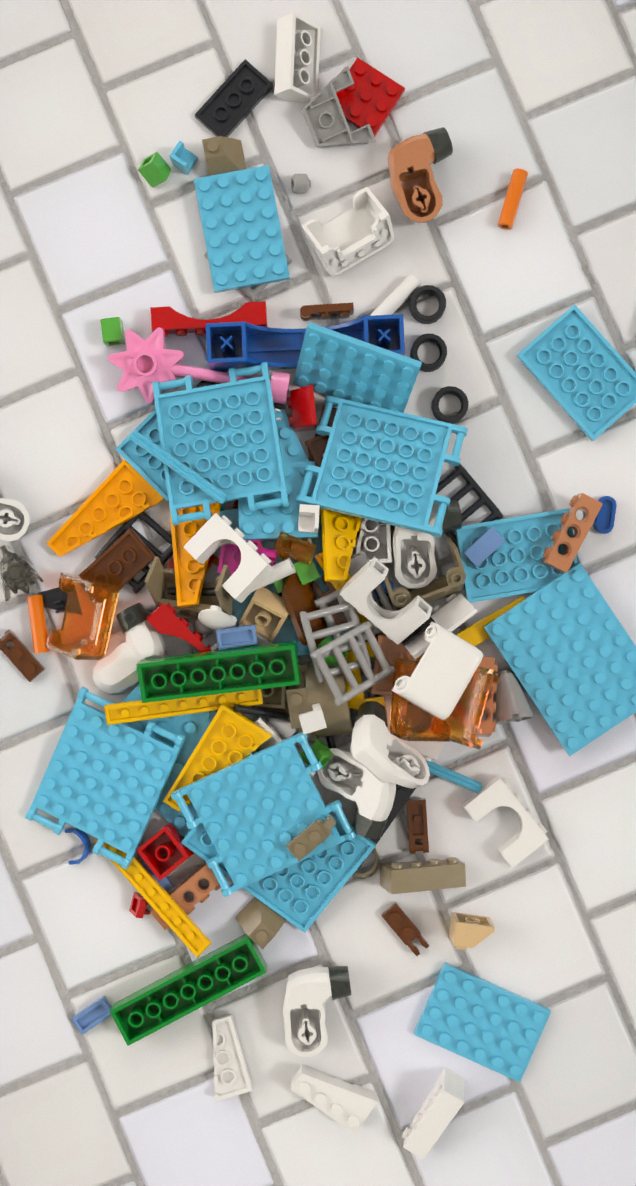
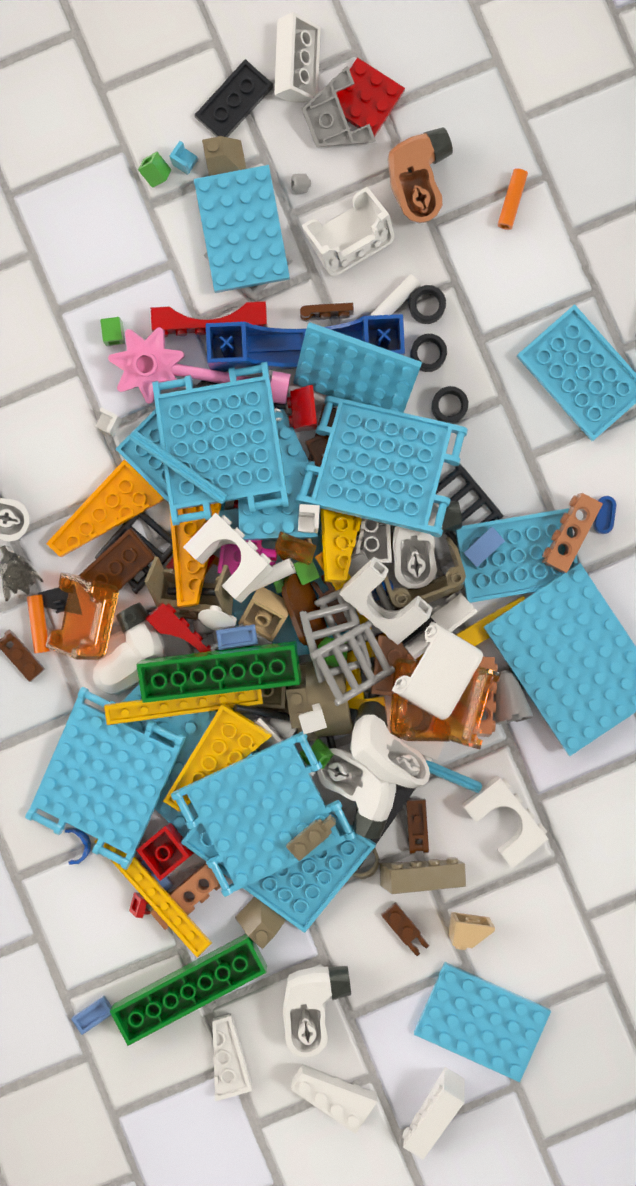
(108, 422): none -> white panel

